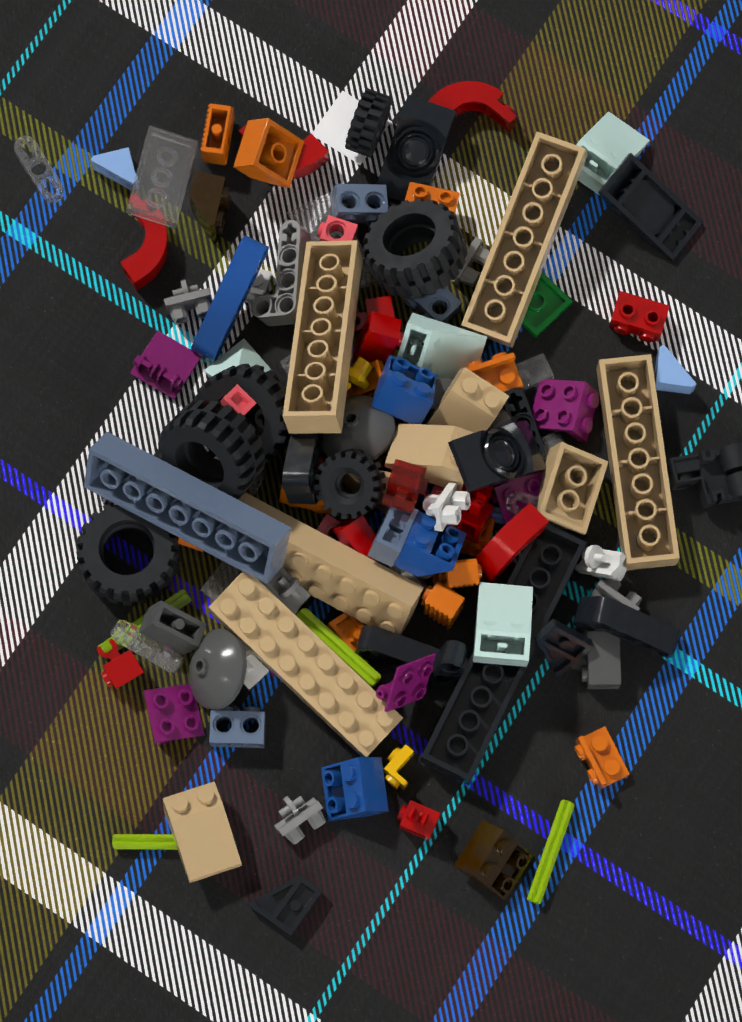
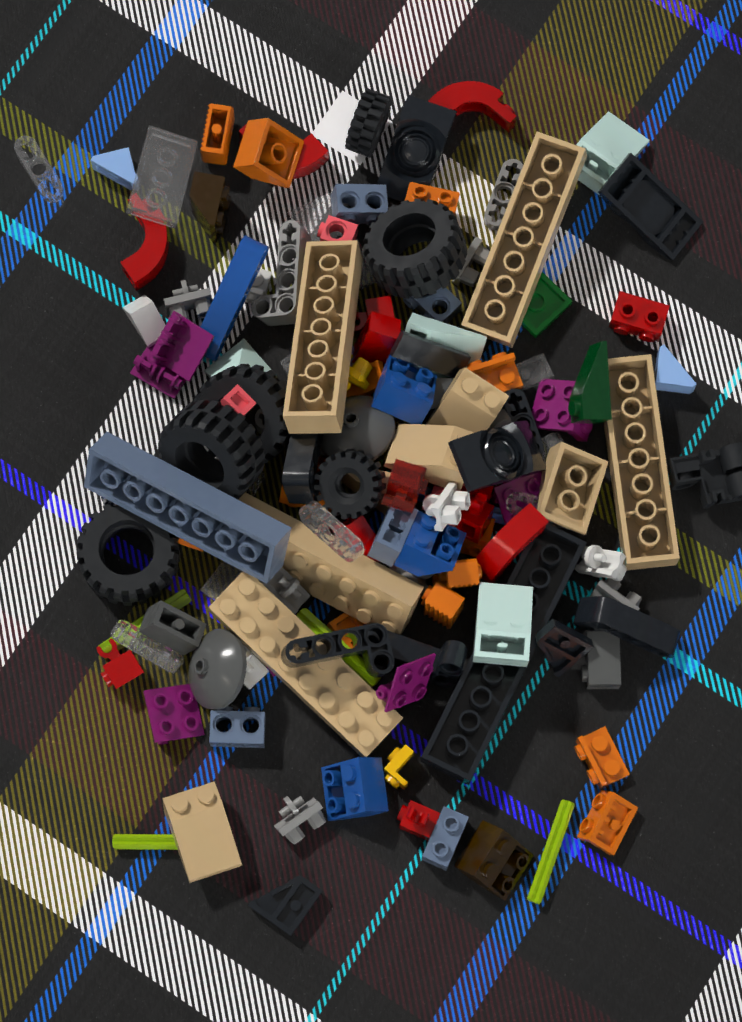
(145, 319): none -> white slope
(181, 346): none -> magenta hinge
(336, 650): none -> black beam
(344, 542): none -> clear beam
(429, 354): none -> black tile
(444, 838): none -> sand blue brick
(503, 176): none -> light grey beam
(591, 393): none -> dark green slope
(607, 821): none -> orange bracket

